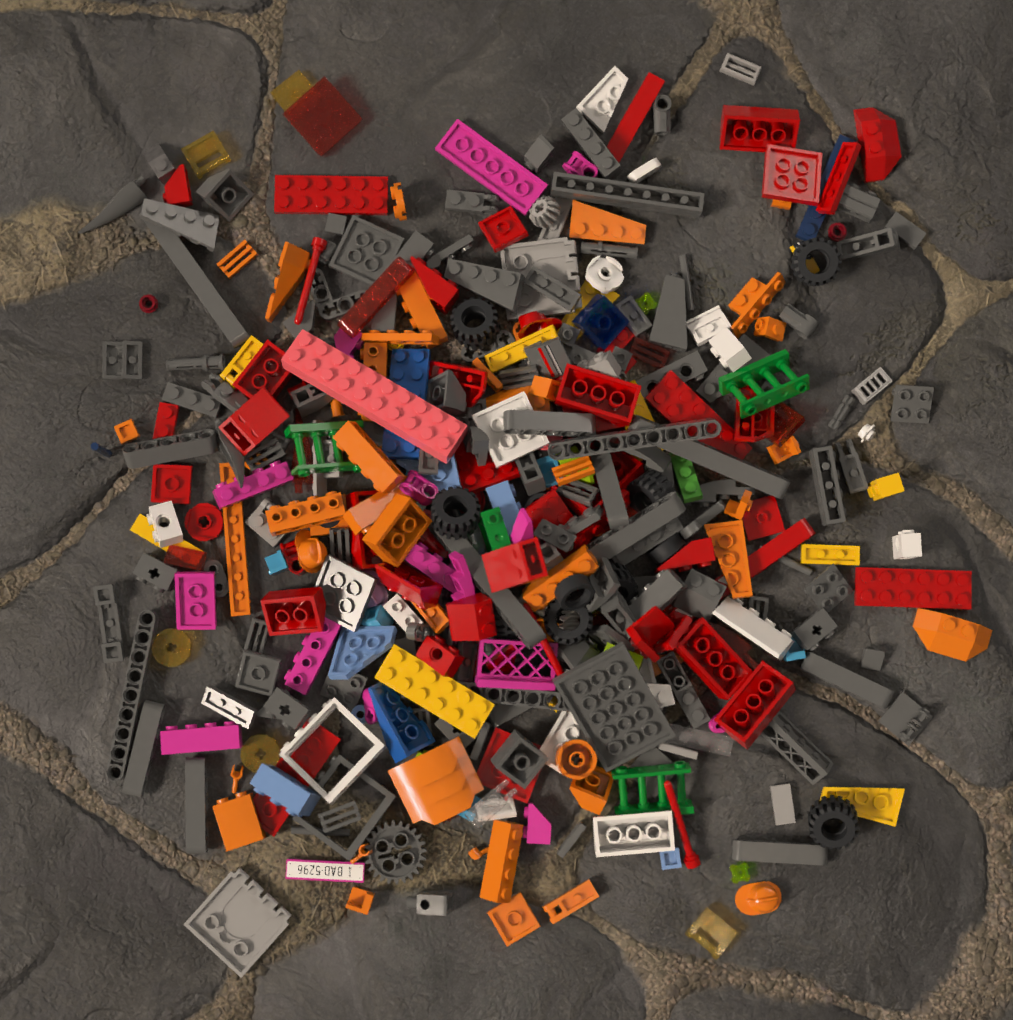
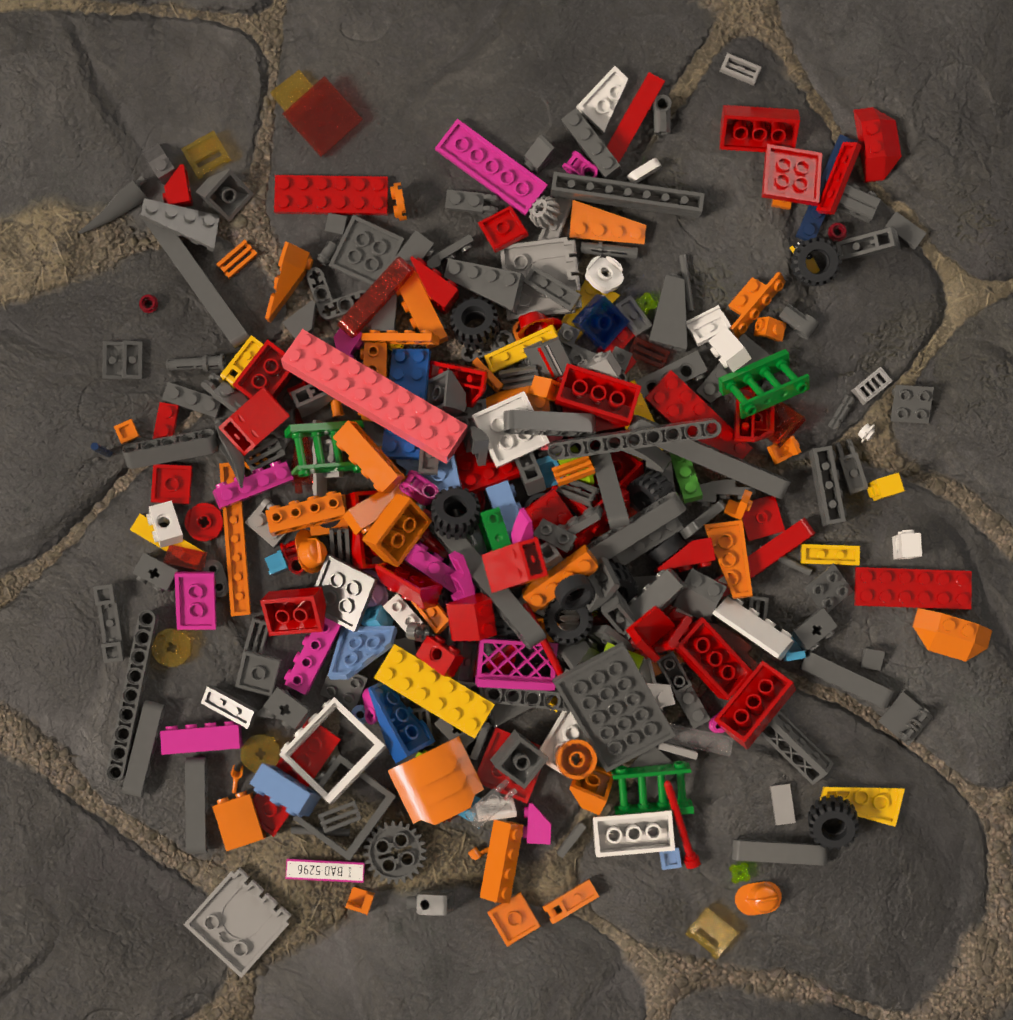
(318, 245): red piece -> none
(361, 853): orange hand -> none

